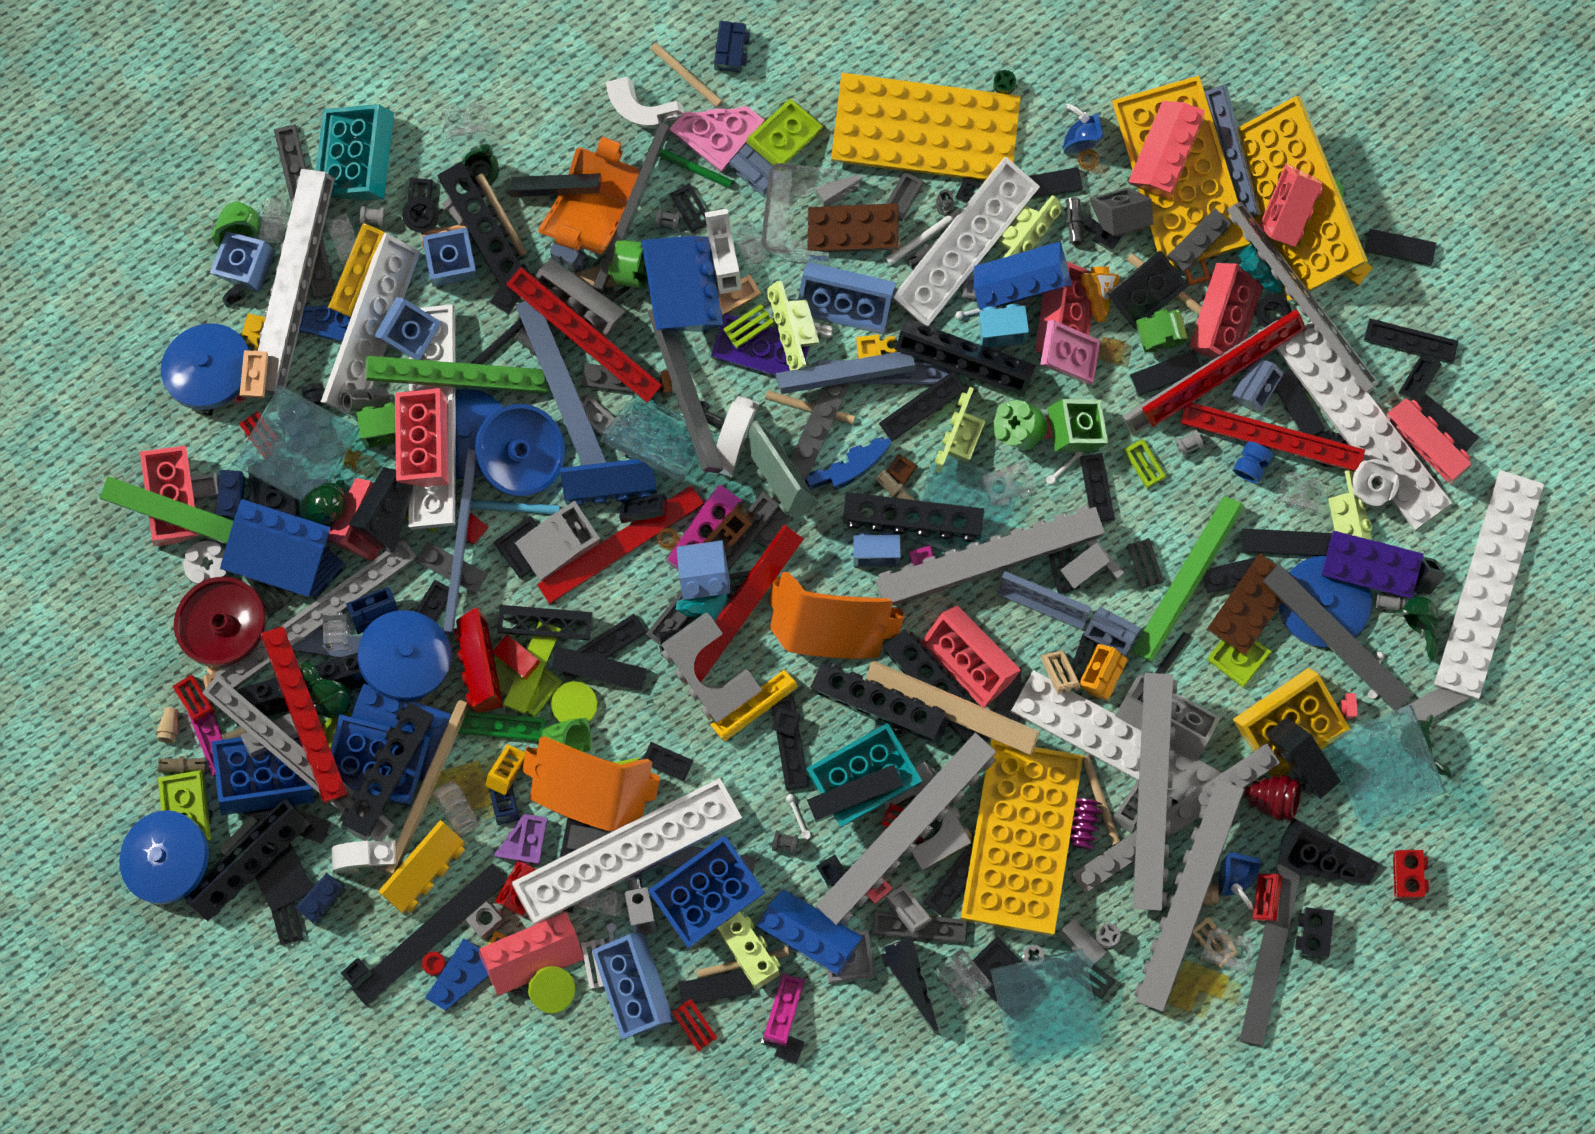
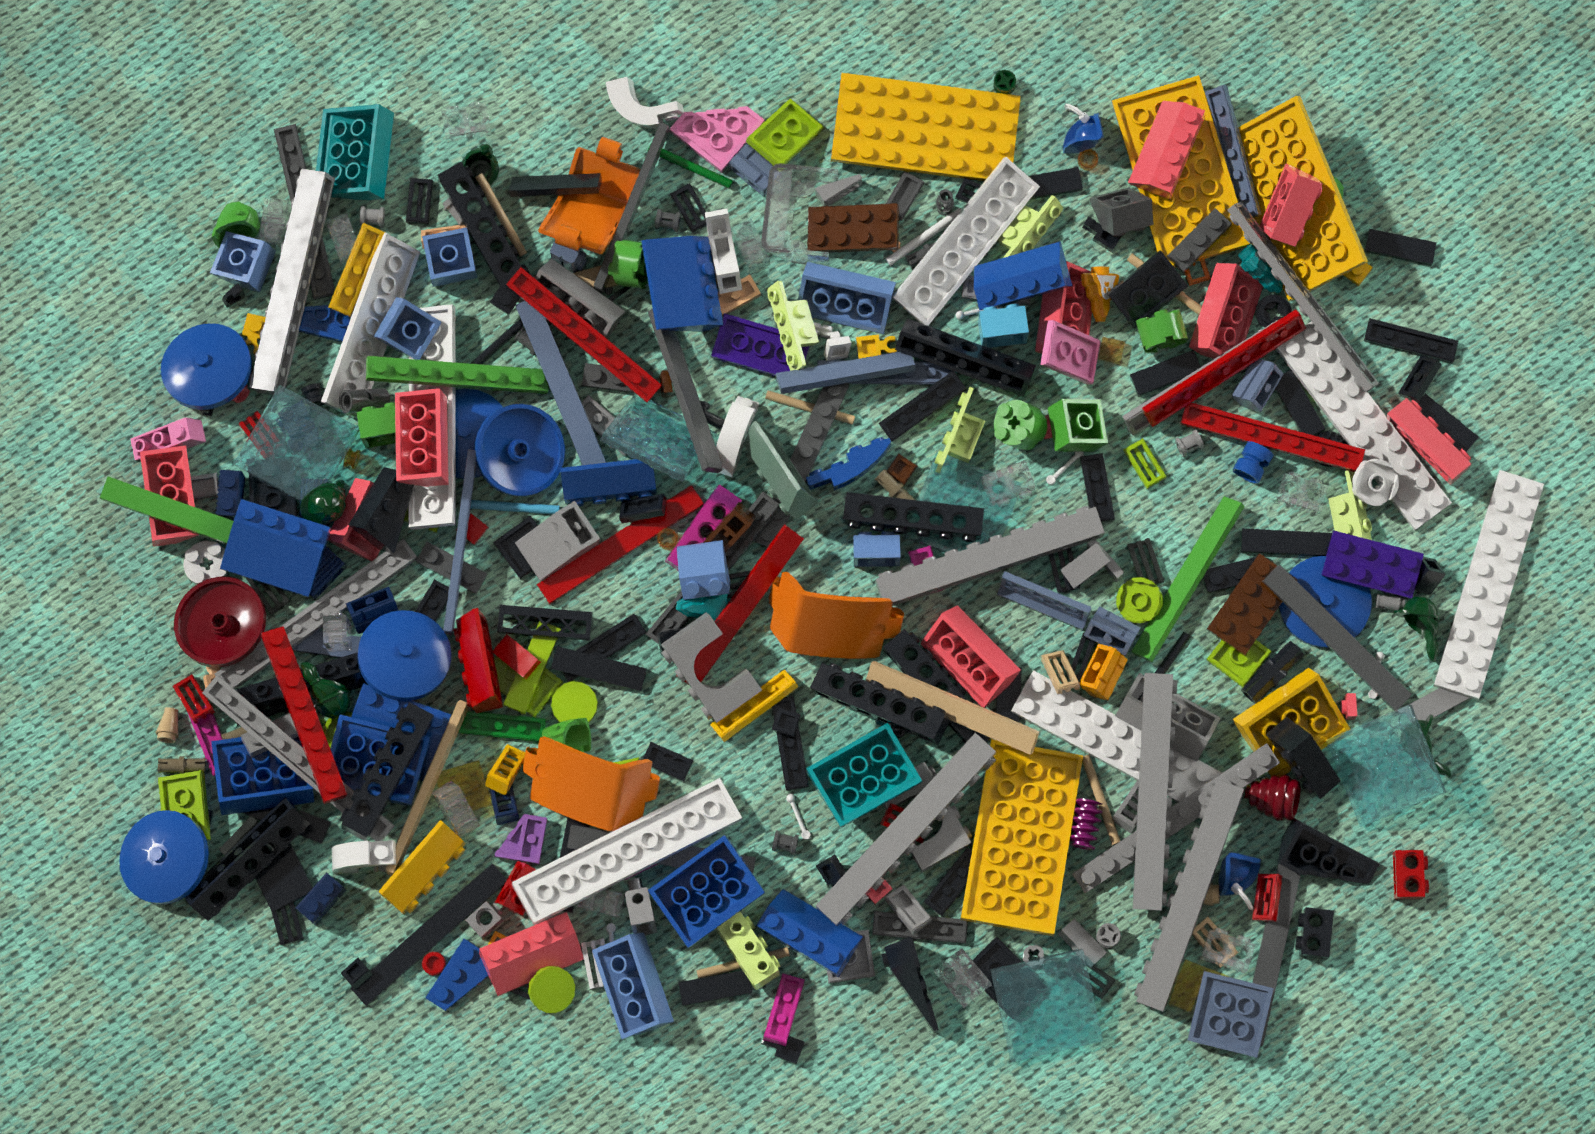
(182, 432): none -> bright pink slope
(254, 374): light nougat plate -> none
(418, 205): black gear -> none
(683, 1008): red tile -> none
(684, 73): tan bar -> none
(730, 46): dark blue brick -> none
(764, 315): lime tile -> none
(837, 347): none -> white tile
(854, 793): black tile -> none
(1074, 221): dark grey pin -> none
(1139, 600): none -> lime tile
(1230, 1014): none -> sand blue plate
(1272, 672): none -> black piece

